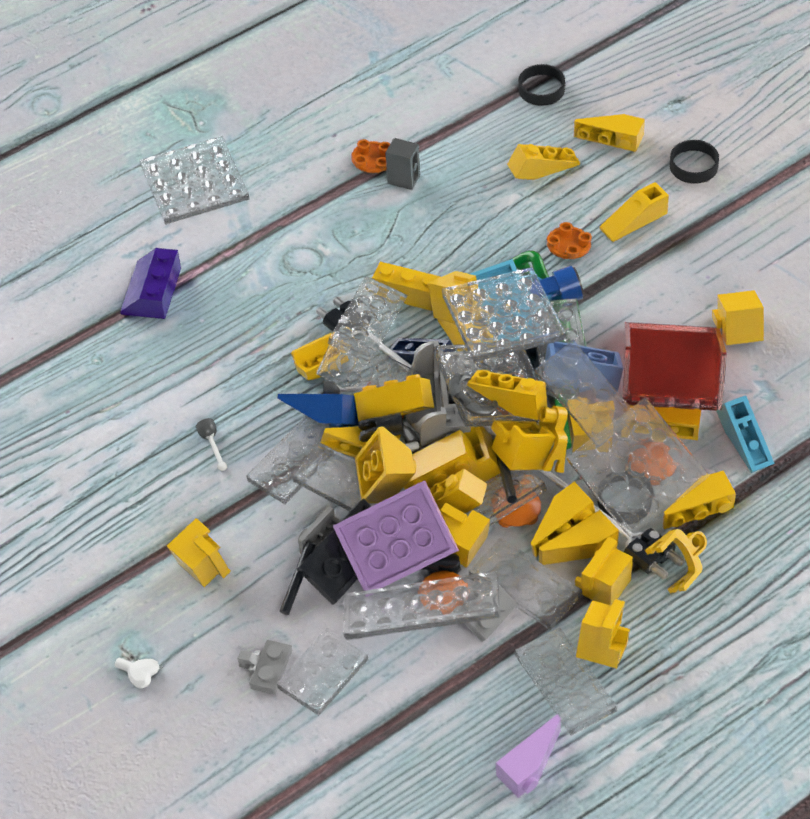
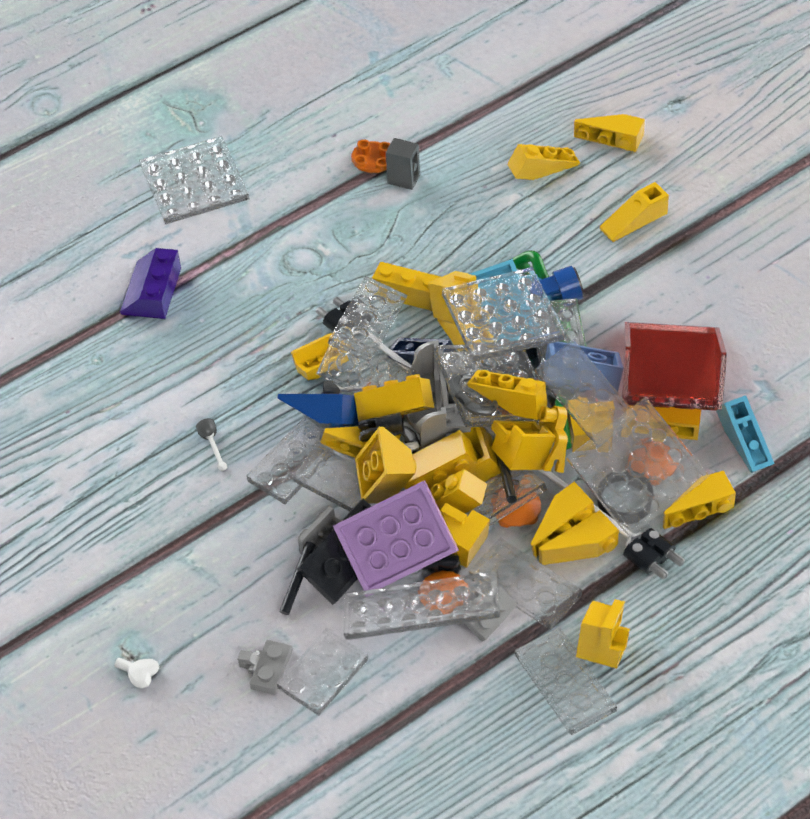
(198, 553): yellow plate -> none
(526, 762): lavender slope -> none
(541, 69): black tyre -> none
(569, 241): orange dish -> none
(606, 574): yellow plate -> none
(690, 546): yellow piece -> none
(694, 177): black tyre -> none
(739, 317): yellow plate -> none

